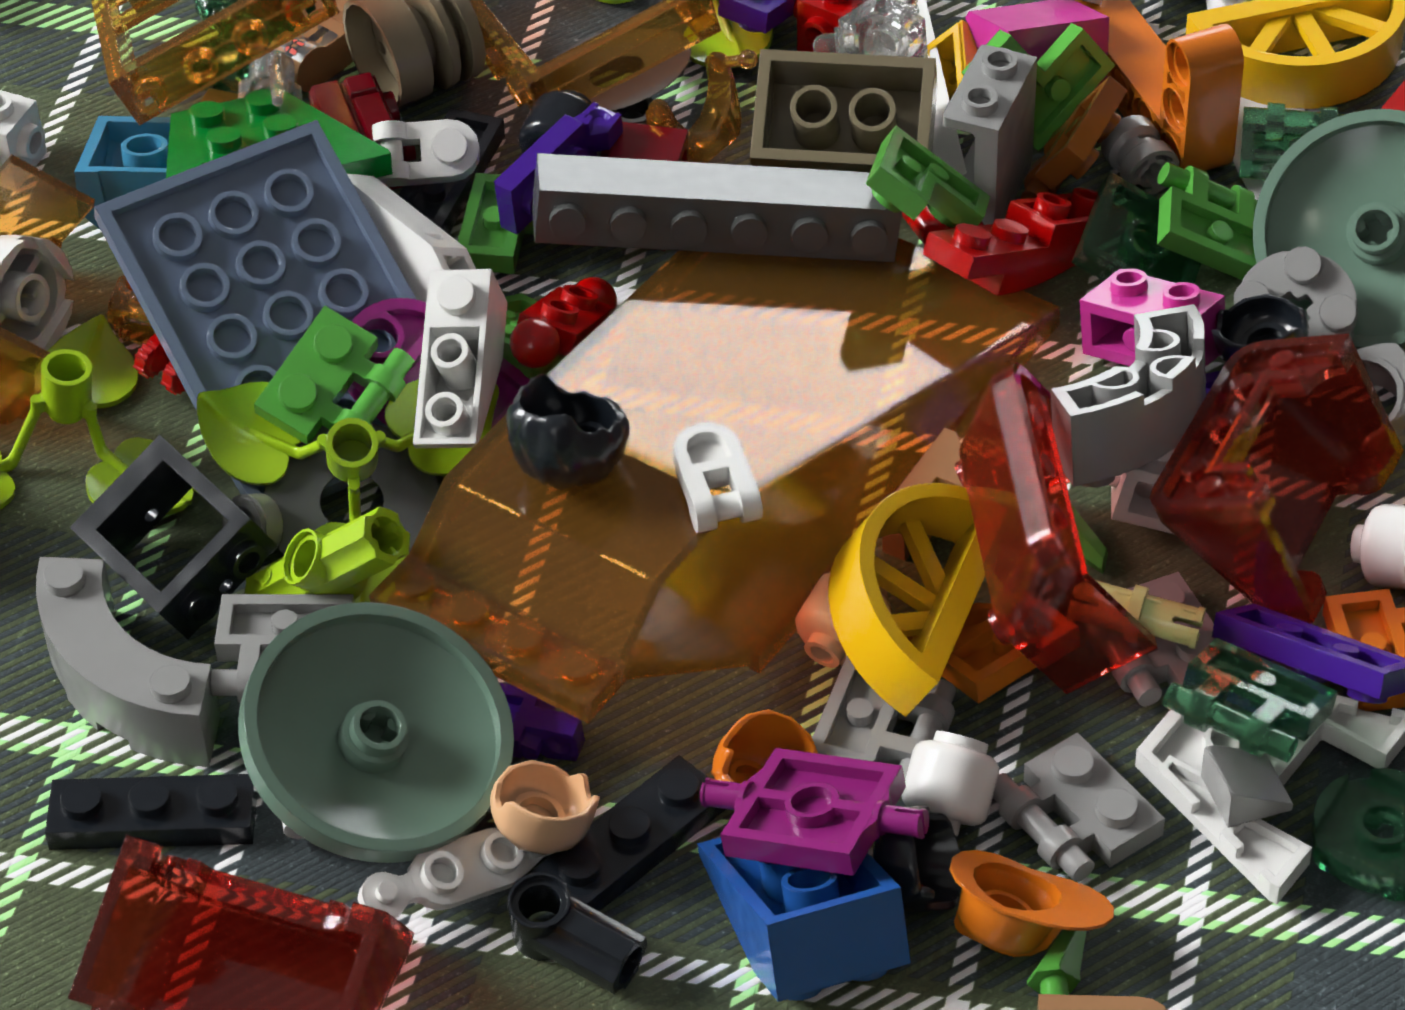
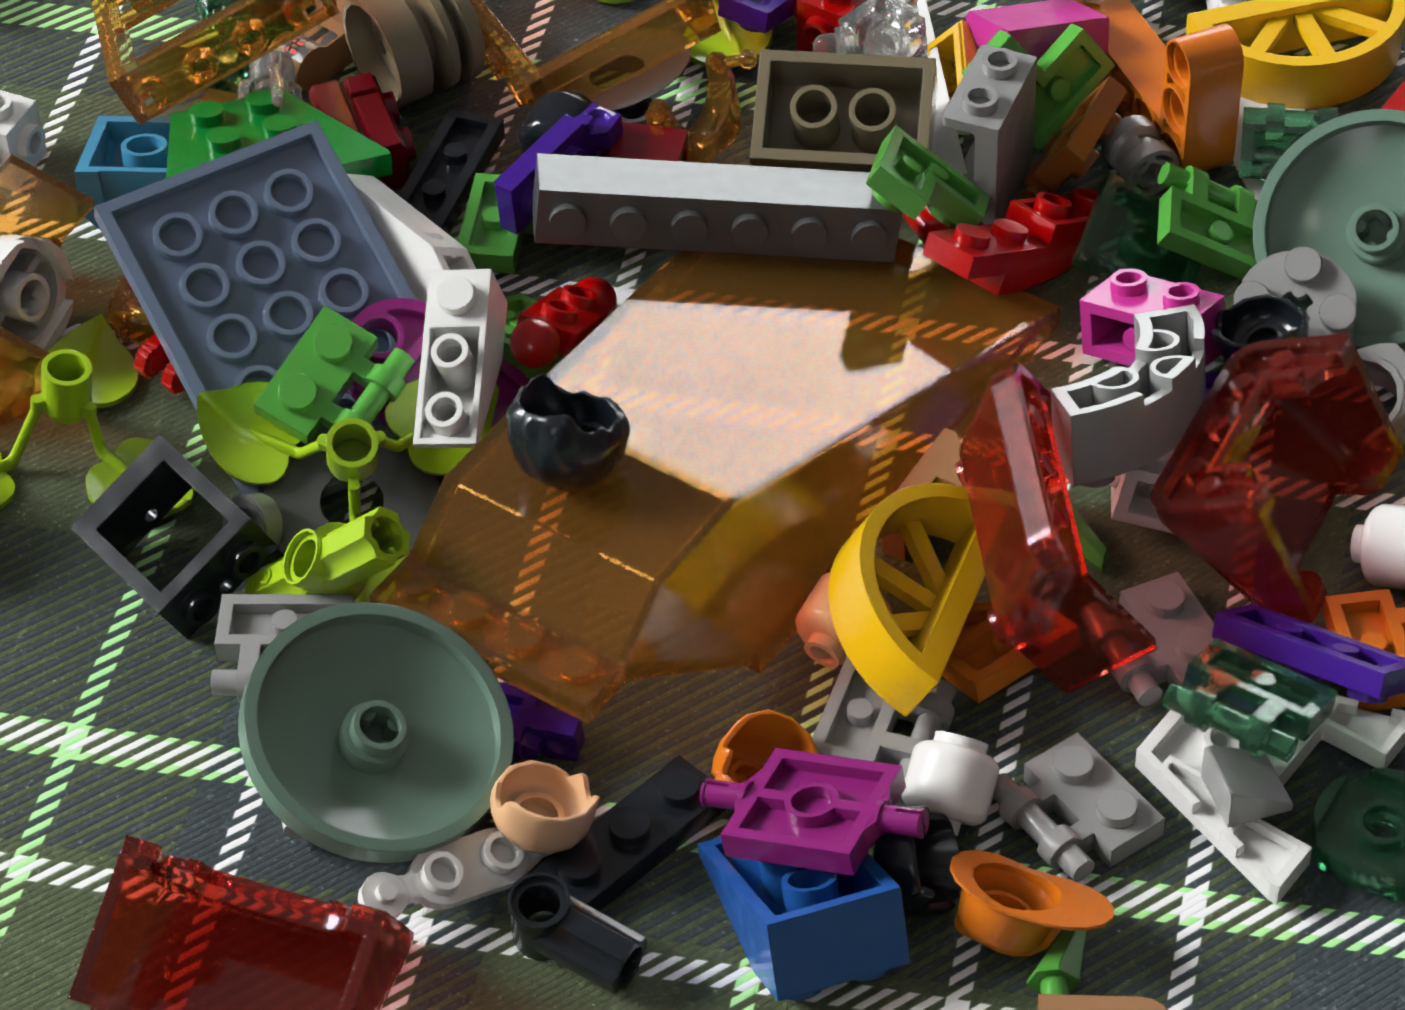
(112, 678): light grey brick -> none
(153, 809): black plate -> none
(447, 151): white plate -> none
(712, 458): white plate -> none
(1160, 614): yellowish green pin -> none

